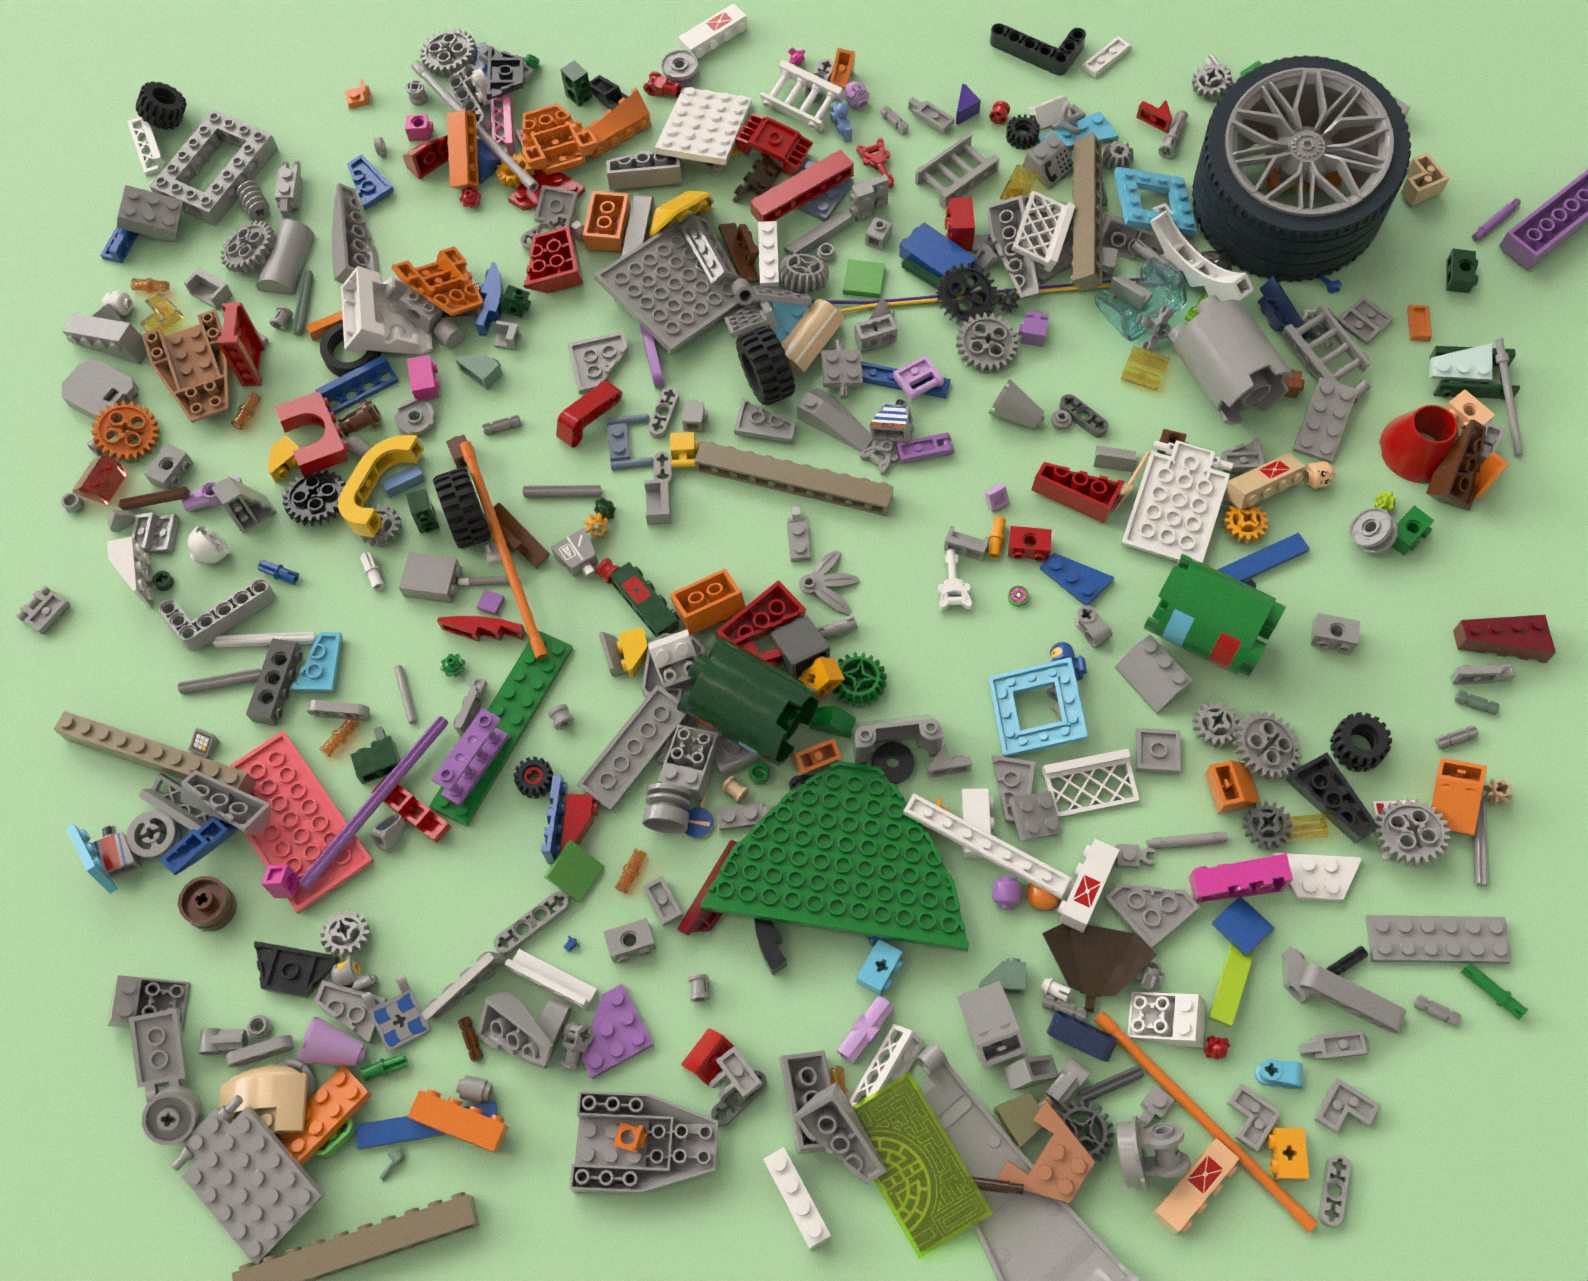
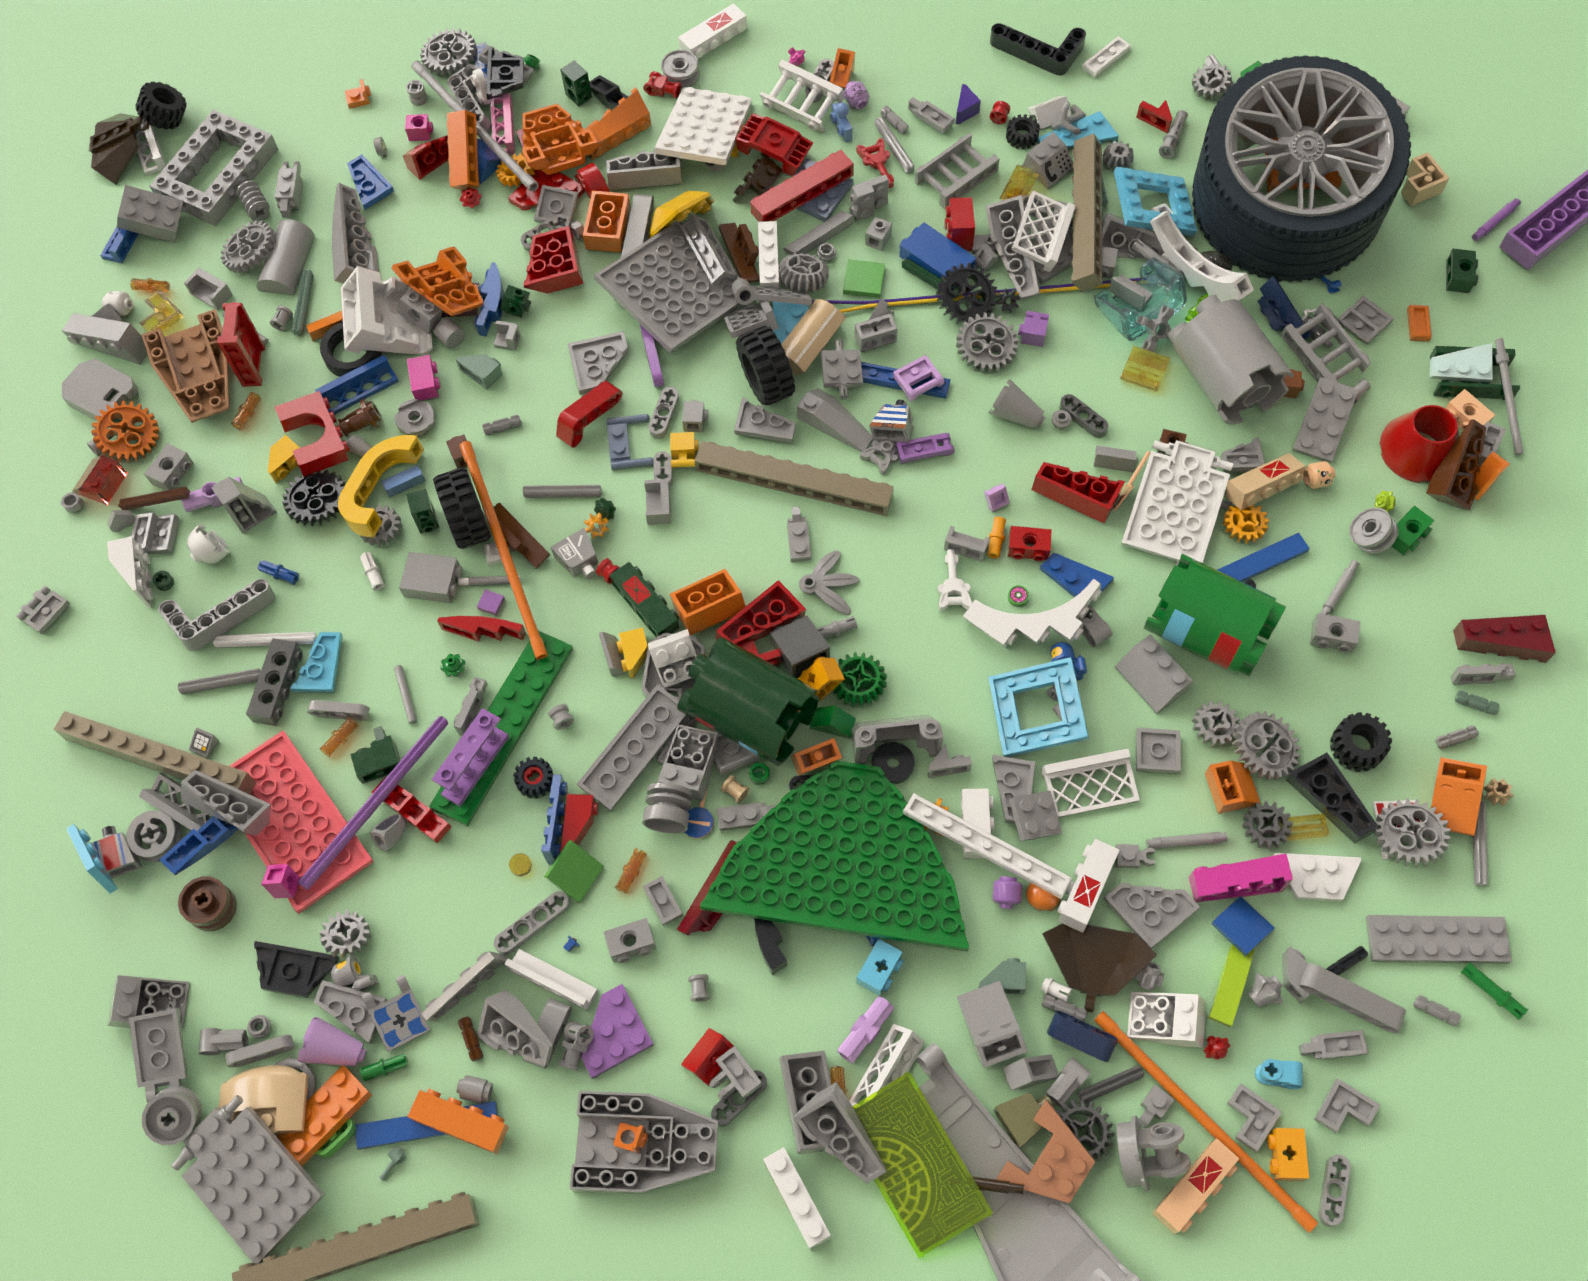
(115, 144): none -> dark brown panel
(520, 864): none -> clear yellow tile
(591, 179): none -> red brick
(894, 145): none -> light grey axle
(1036, 626): none -> white arch
(1266, 990): none -> light grey rock
(1340, 587): none -> light grey piece

